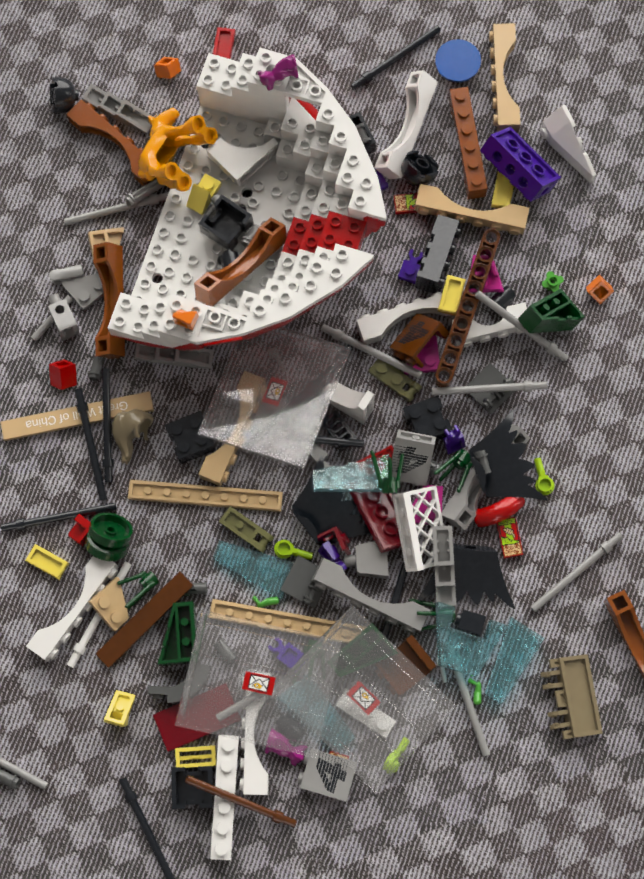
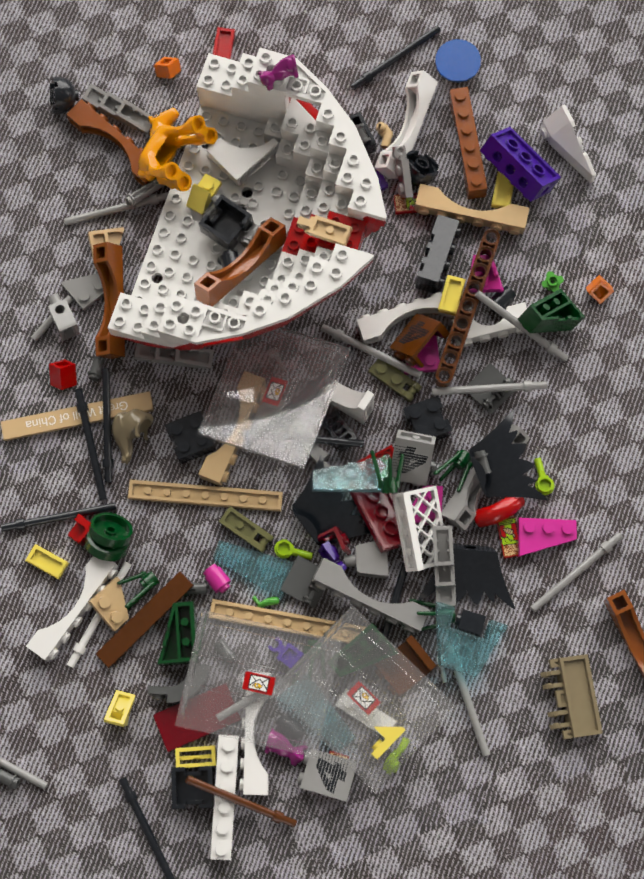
(59, 275): light grey bar -> none
(185, 319): orange slope -> none
(217, 579): none -> dark pink brick
(325, 229): none -> tan hinge
(386, 133): none -> tan arm
(390, 734): none -> light yellow slope
(402, 170): none -> light grey hinge
(410, 268): dark purple plate -> none
(454, 440): dark purple plate -> none
(477, 693): bright green piece -> none
(507, 111): tan arch -> none
(514, 656): clear light blue wing -> none
(540, 534): none -> dark pink wing

